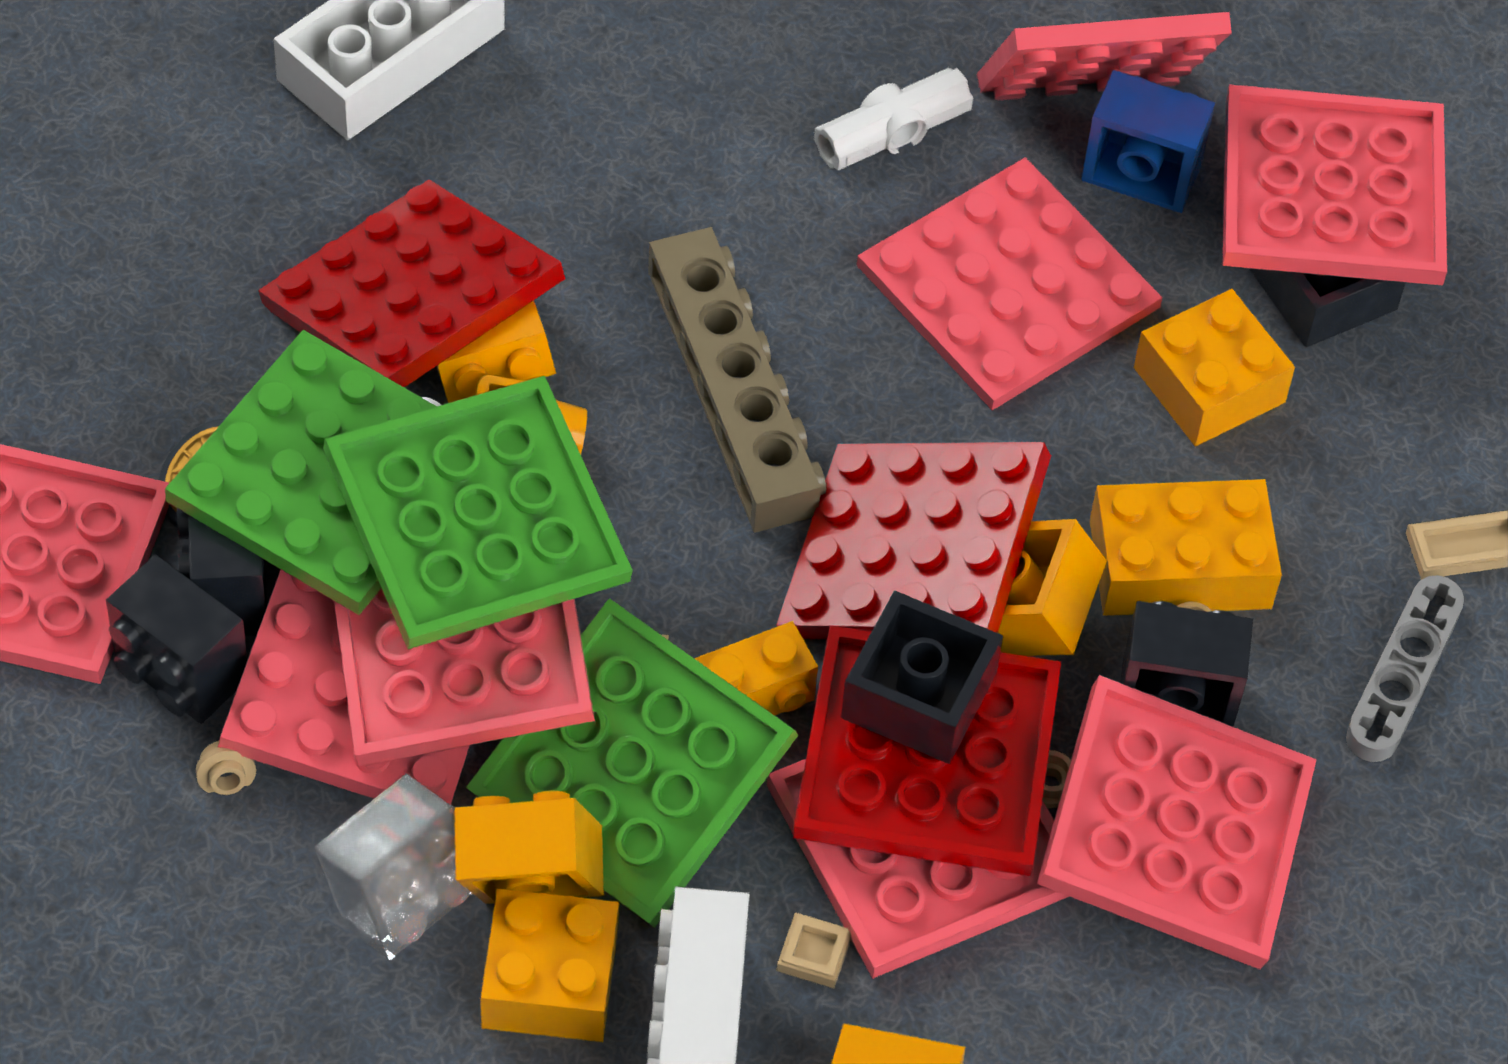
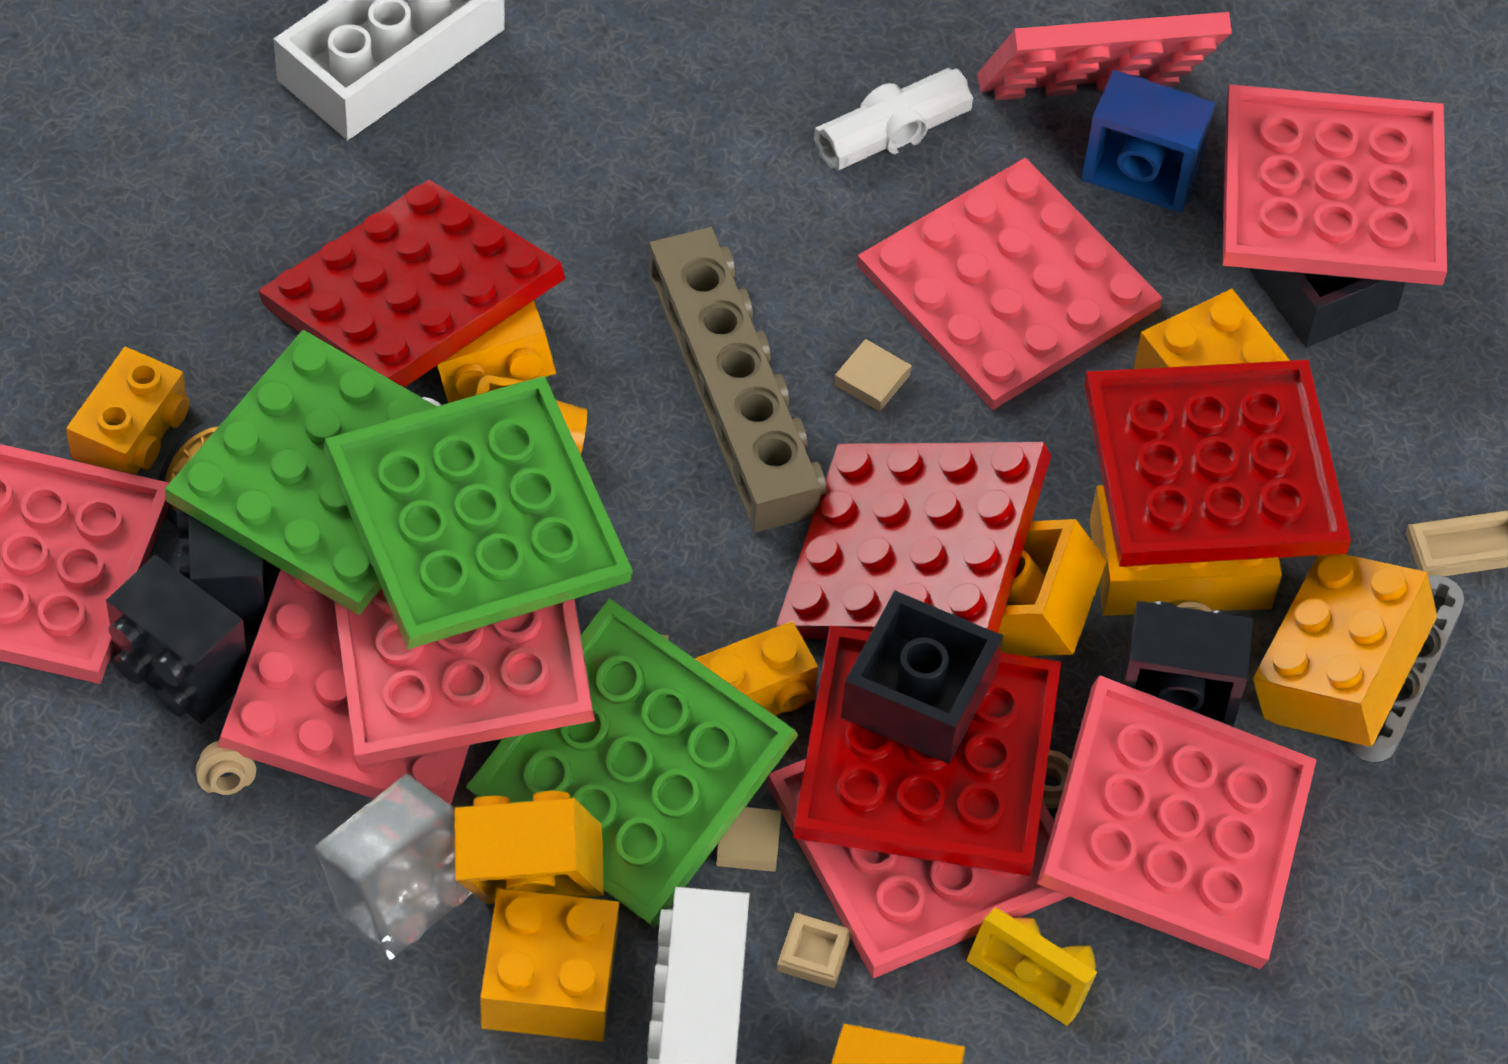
(128, 414): none -> light orange brick
(751, 841): none -> tan tile
(872, 375): none -> tan tile
(1033, 966): none -> yellow tile
(1215, 463): none -> red plate
(1345, 647): none -> light orange brick

